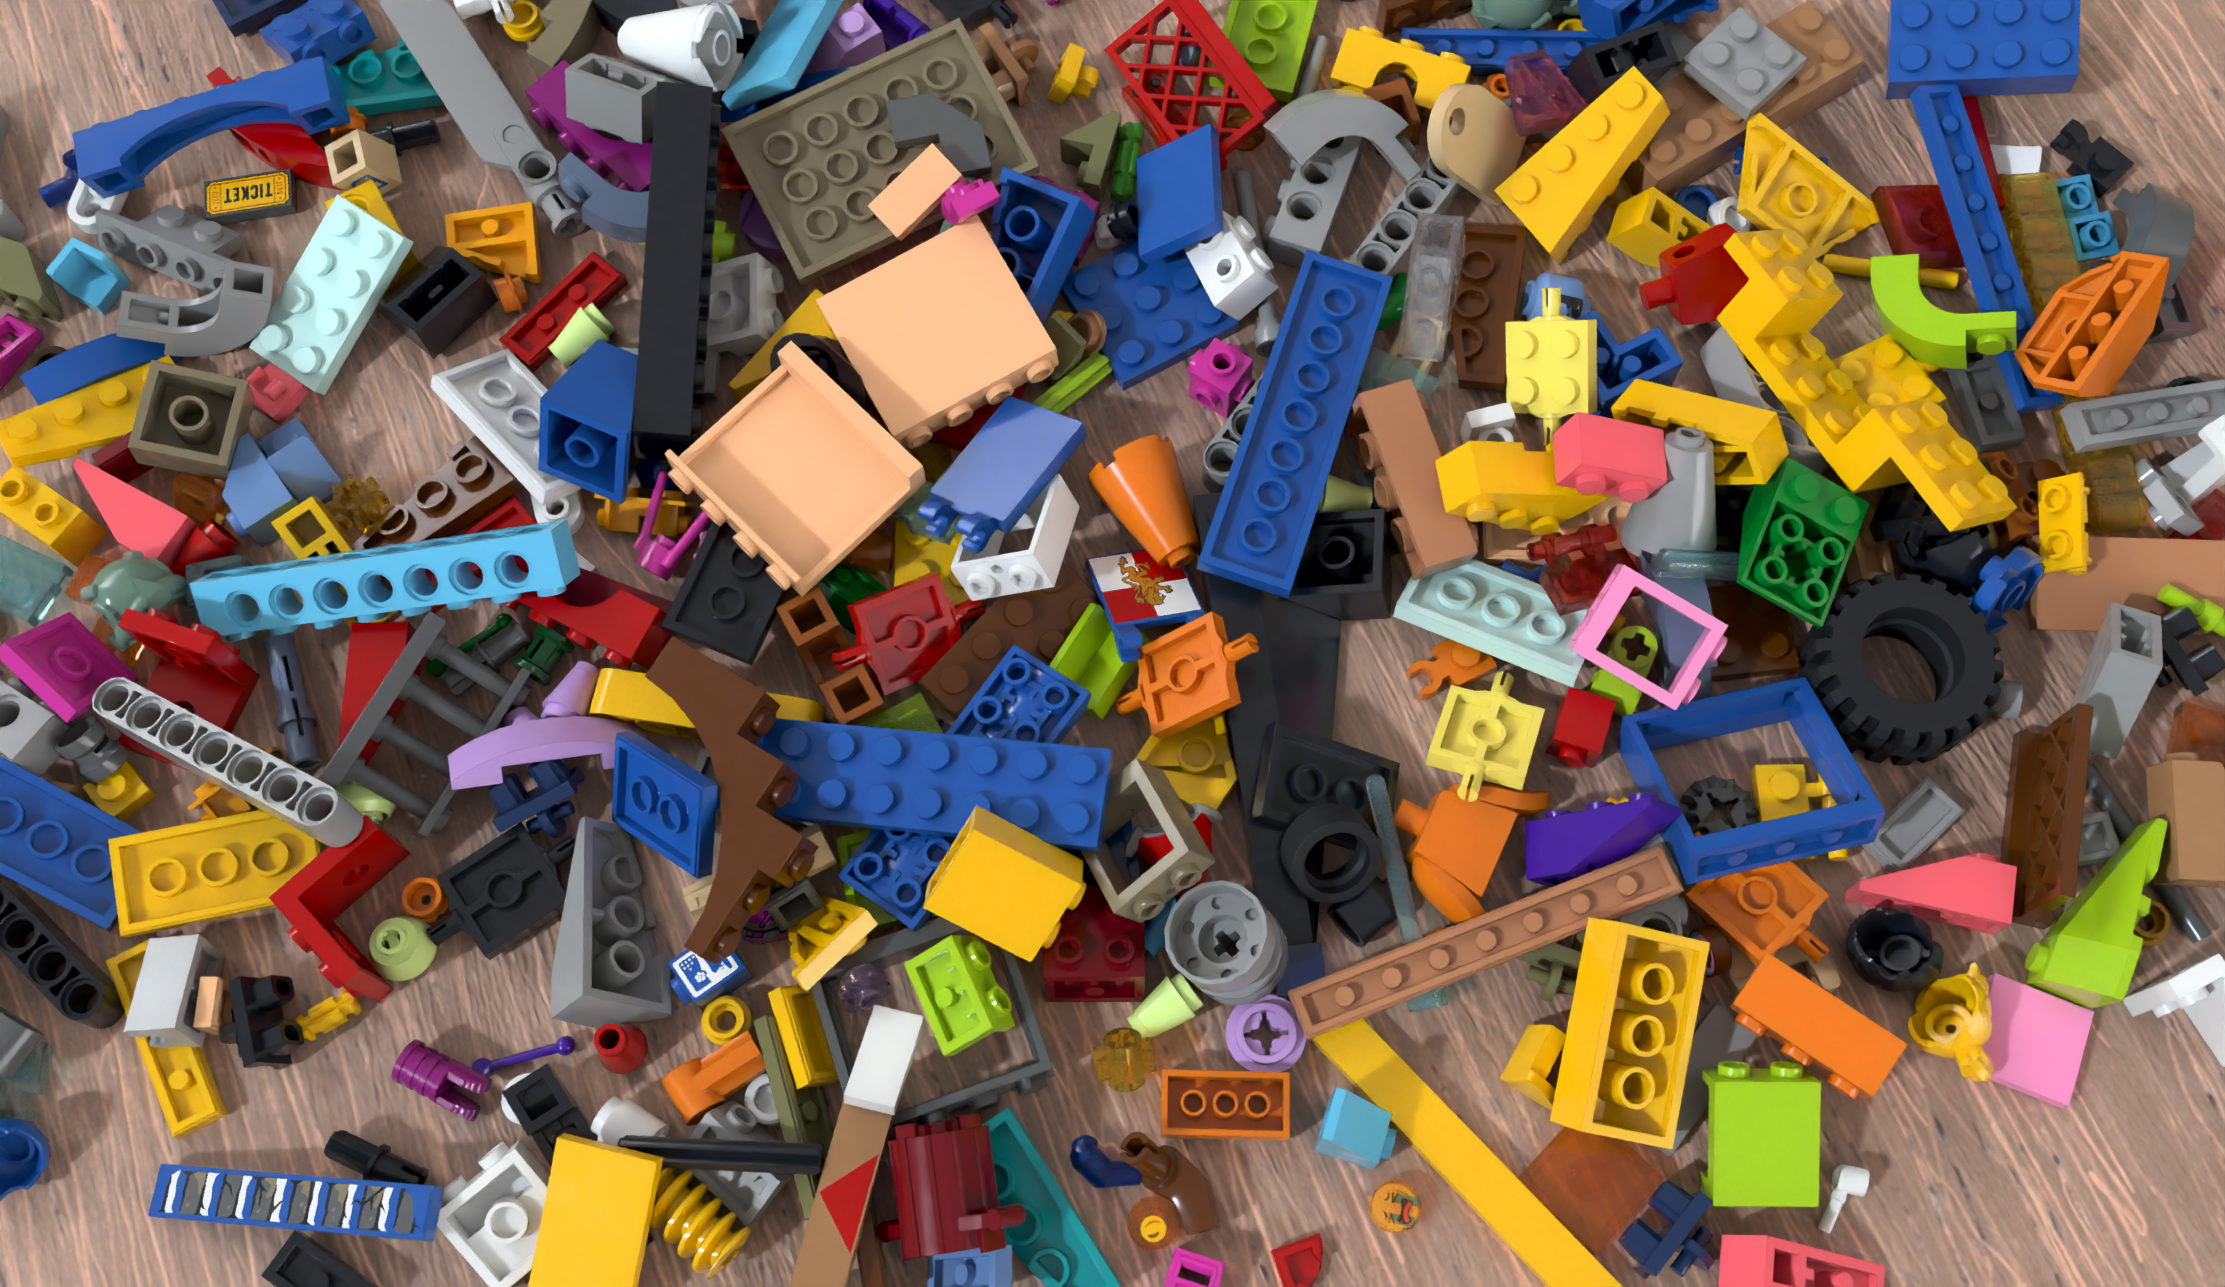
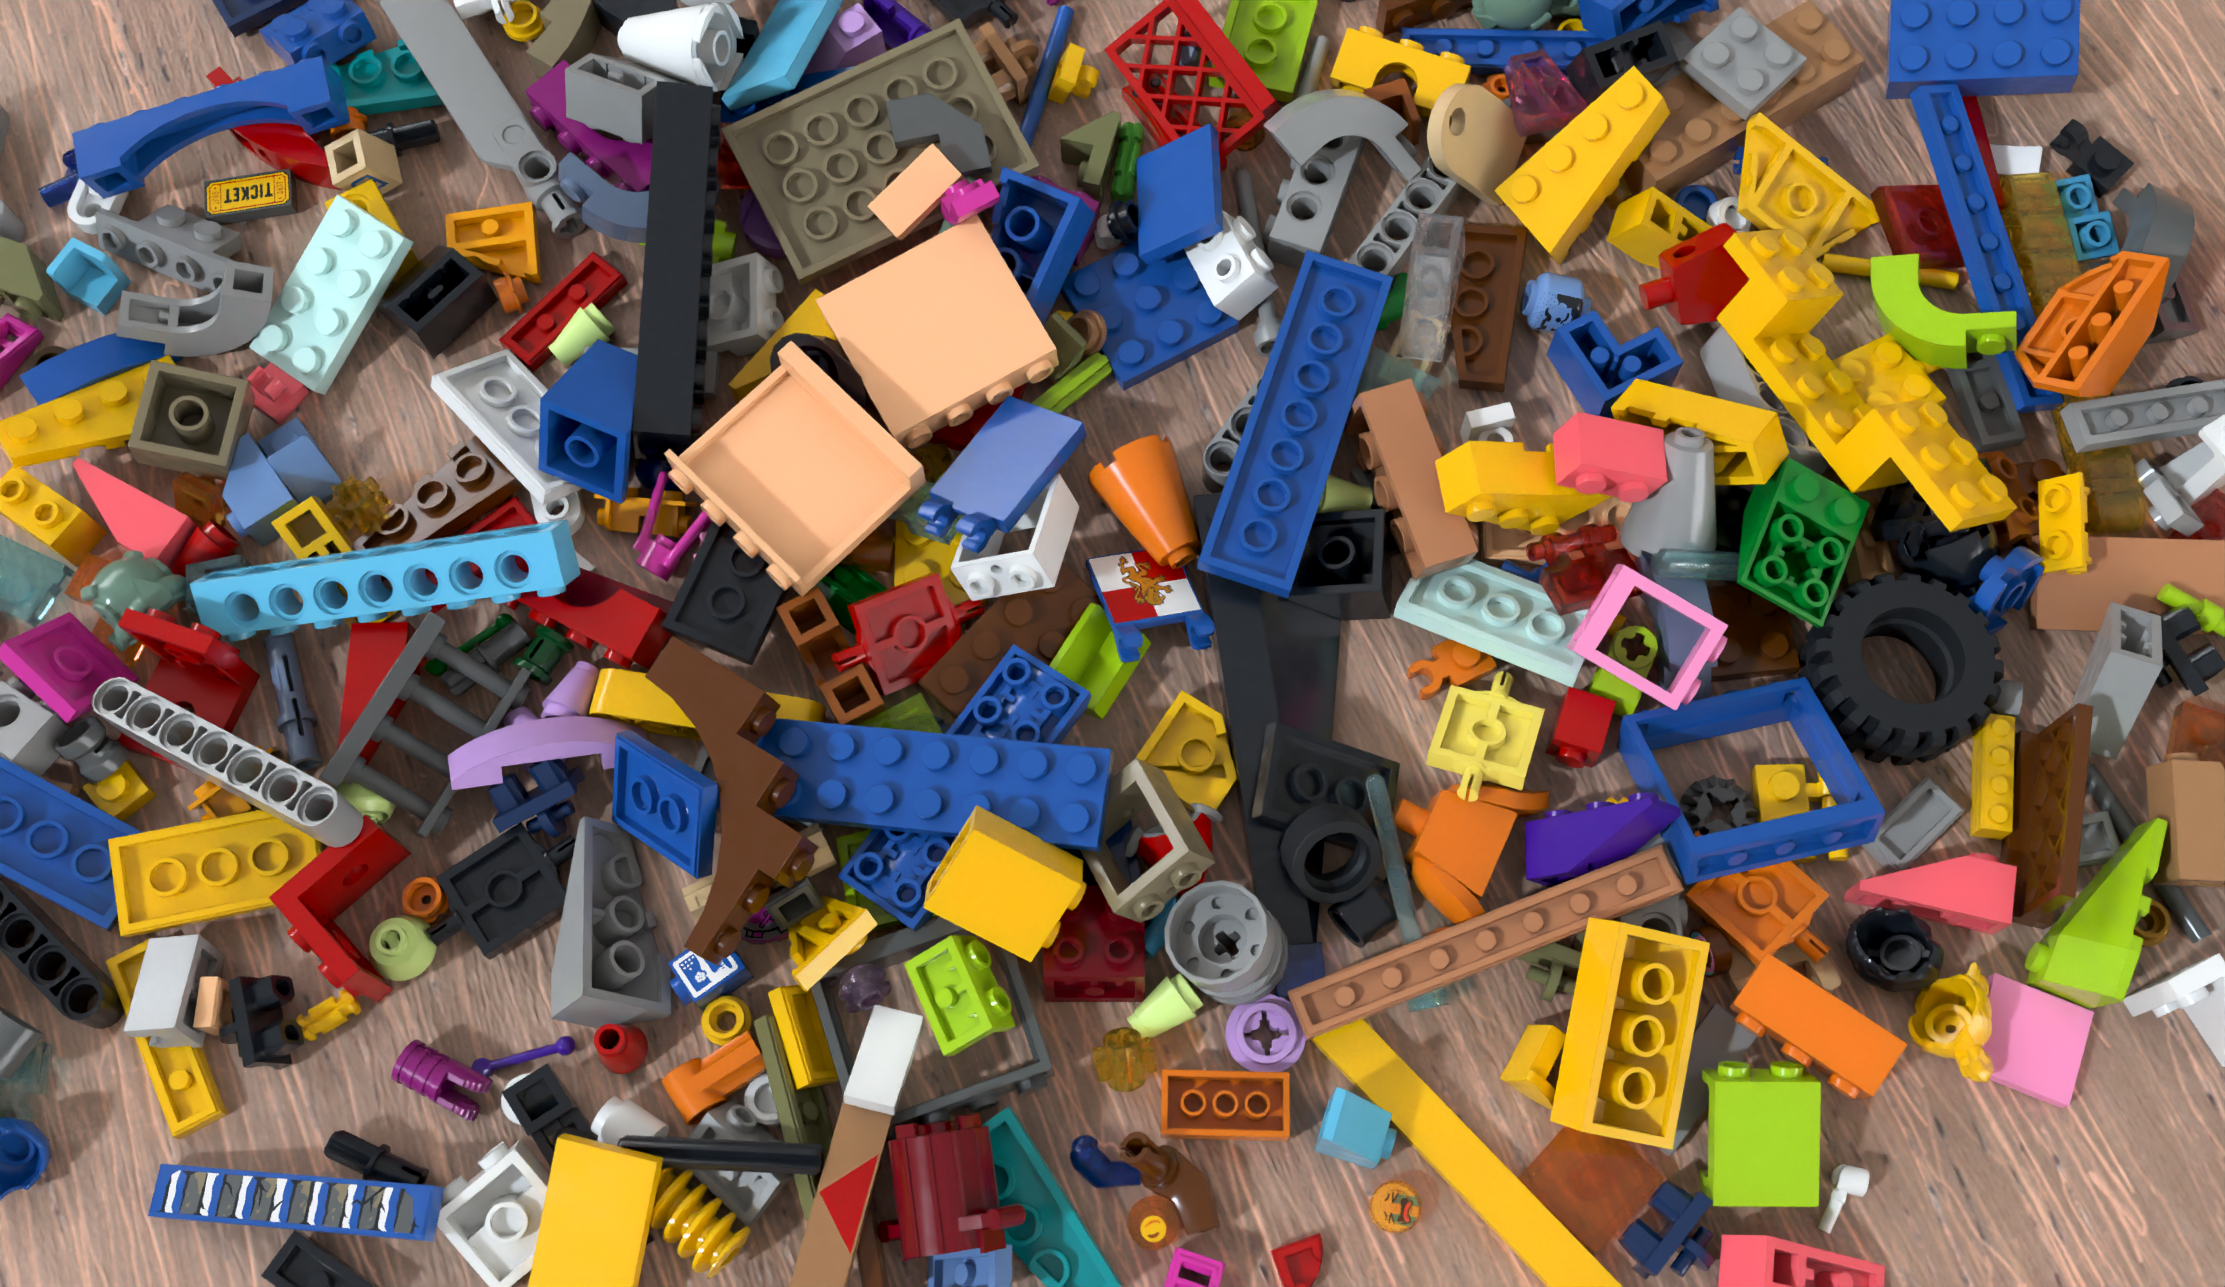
(118, 460): dark red tile -> none
(1046, 73): none -> blue bar
(1187, 675): orange plate -> none
(1220, 376): dark pink brick -> none
(1551, 365): light yellow plate -> none
(1993, 778): none -> yellow piece

